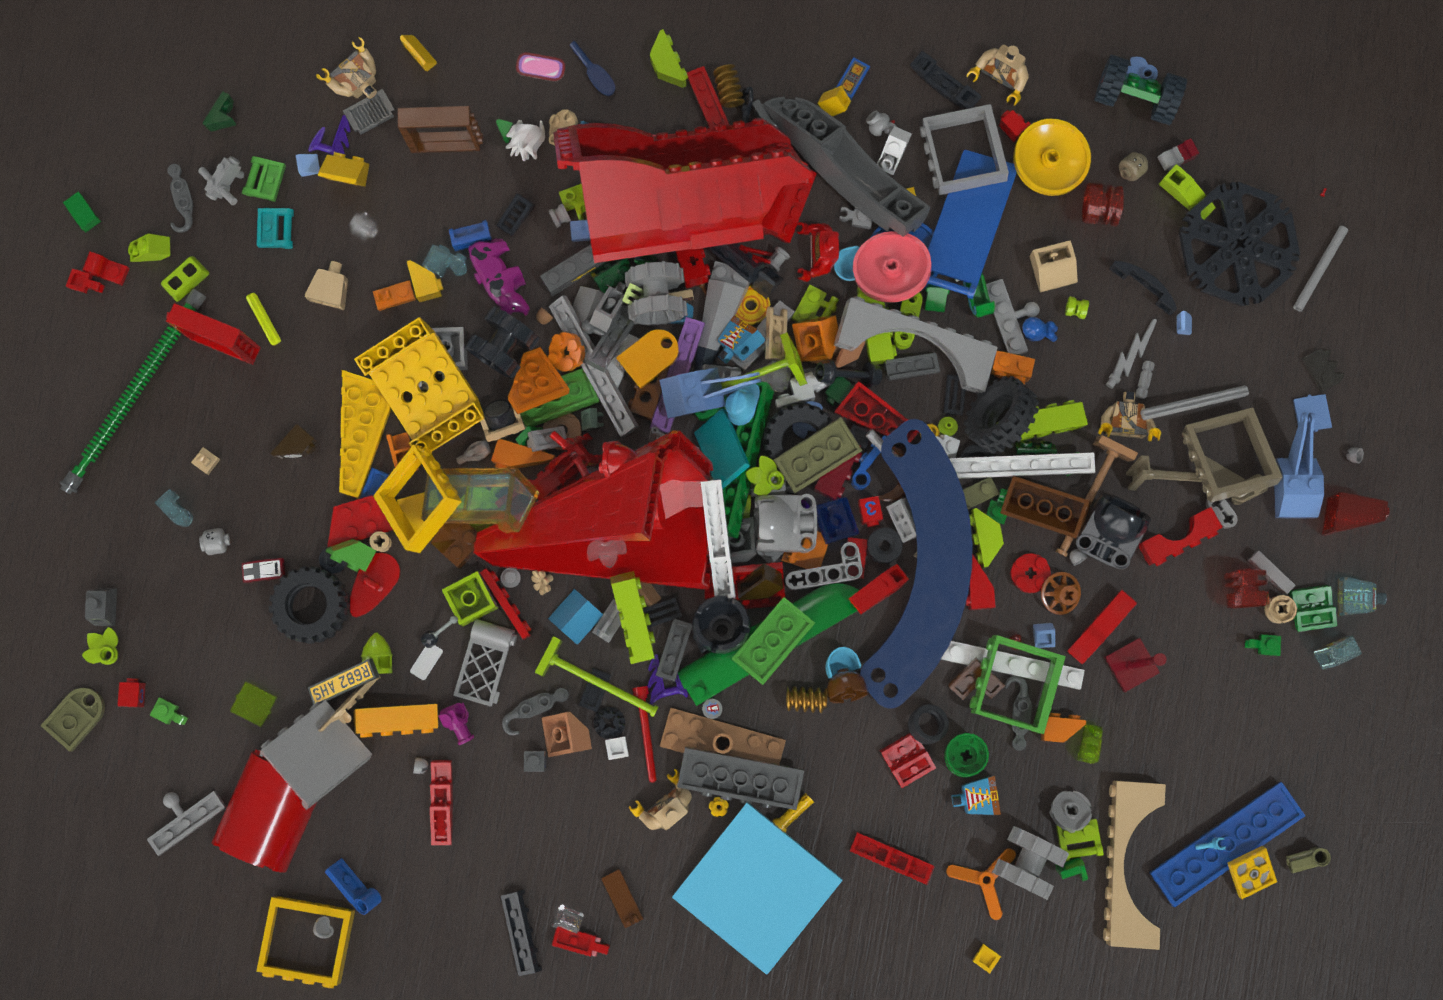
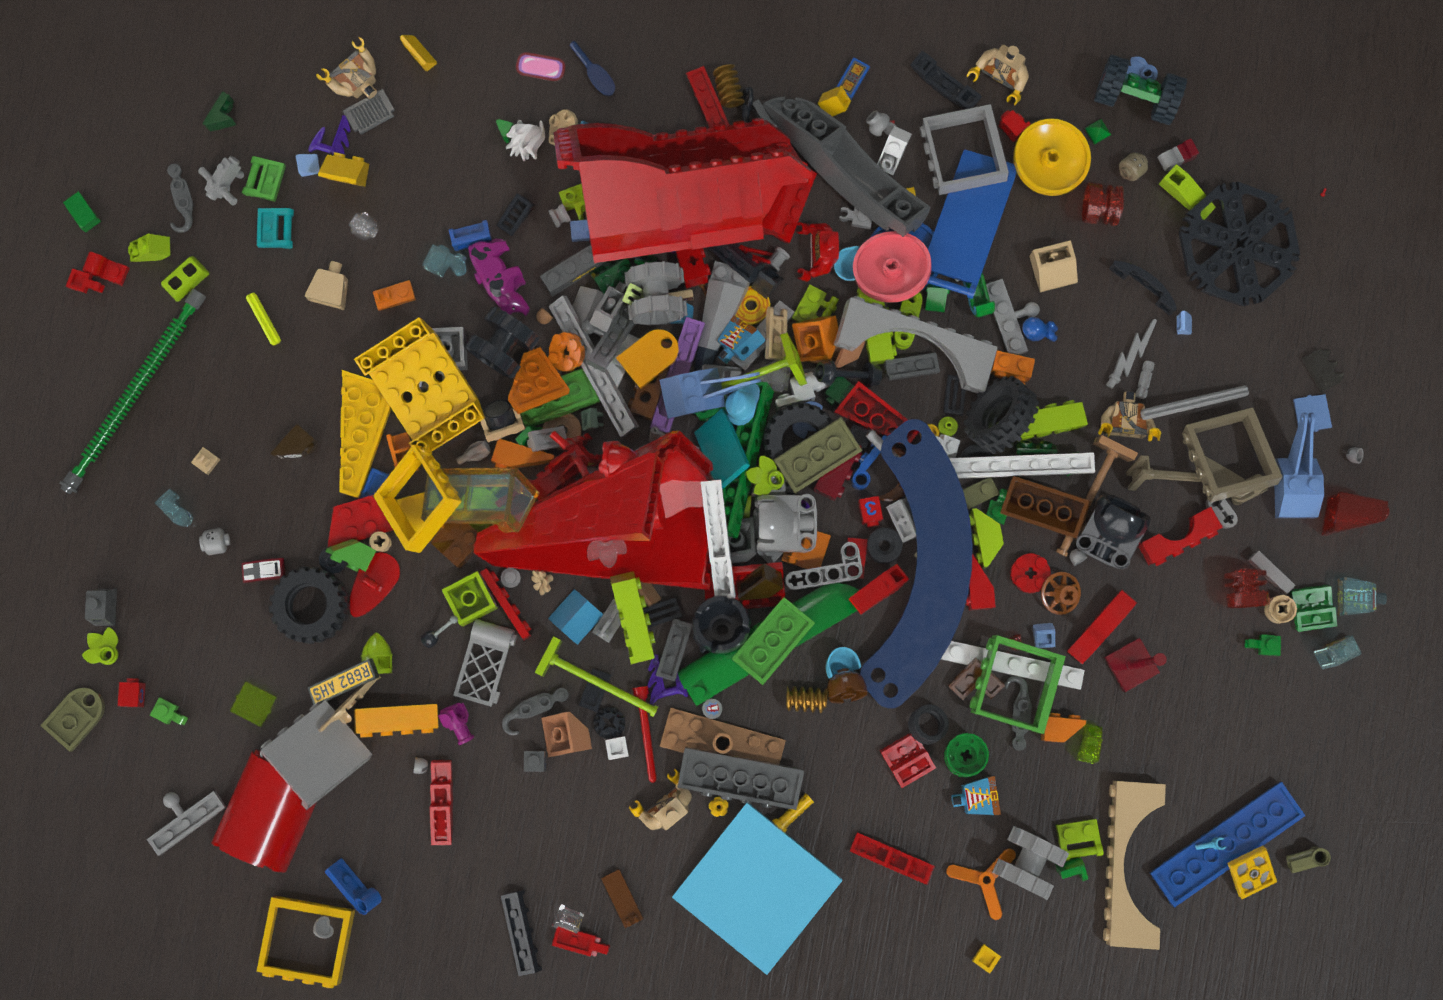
(213, 333): red window -> none
(424, 282): yellow slope -> none
(426, 662): white sticker -> none
(432, 117): reddish brown window -> none
(666, 62): lime slope -> none
(836, 520): clear blue slope -> none
(1060, 814): light grey plate -> none
(1077, 307): lime wheel -> none
(1097, 131): none -> green slope
(1320, 268): light grey piece -> none

